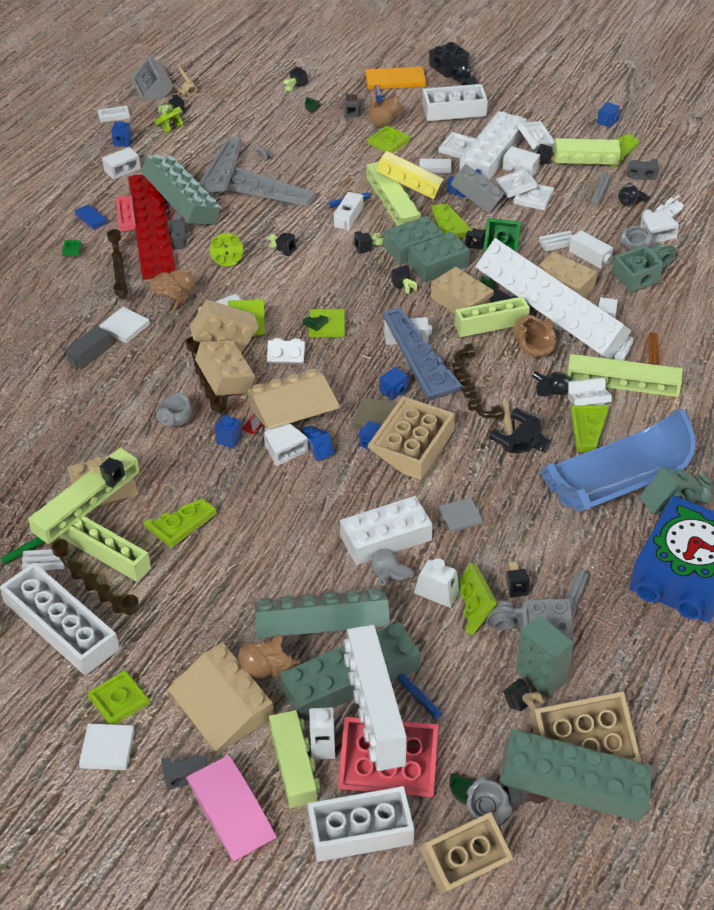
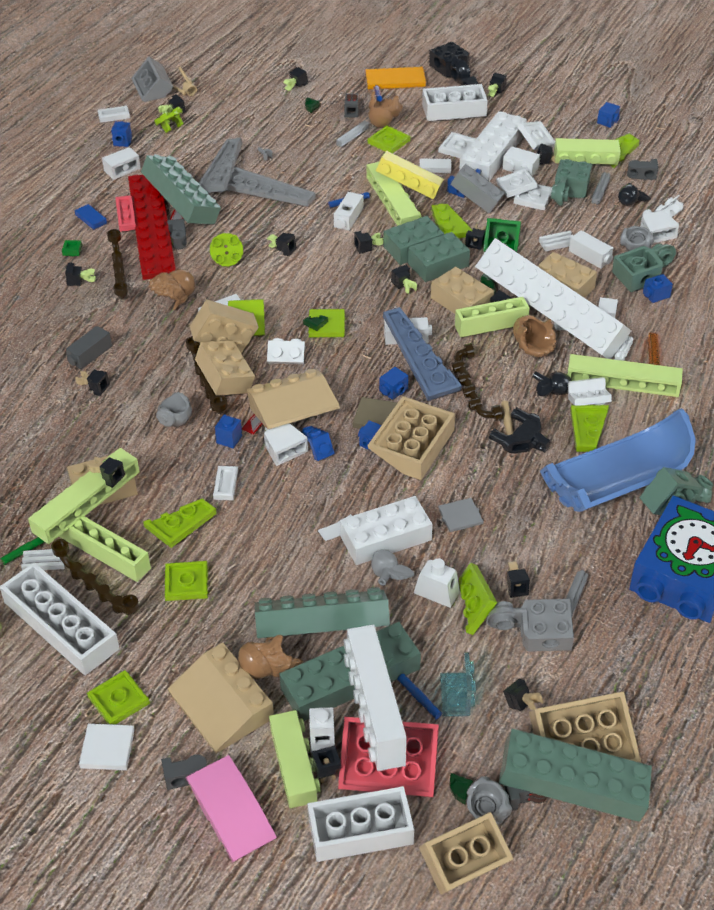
(75, 274): none -> black piece
(97, 381): none -> black piece
(125, 324): white tile -> none
(186, 580): none -> lime tile
(225, 483): none -> white tile
(326, 762): none -> black piece
(331, 531): none -> white sticker
(353, 133): none -> light grey axle
(458, 690): none -> clear light blue bracket
(497, 84): none -> black piece
(544, 656): sand green brick -> none
(571, 180): none -> sand green brick
(657, 288): none -> blue brick

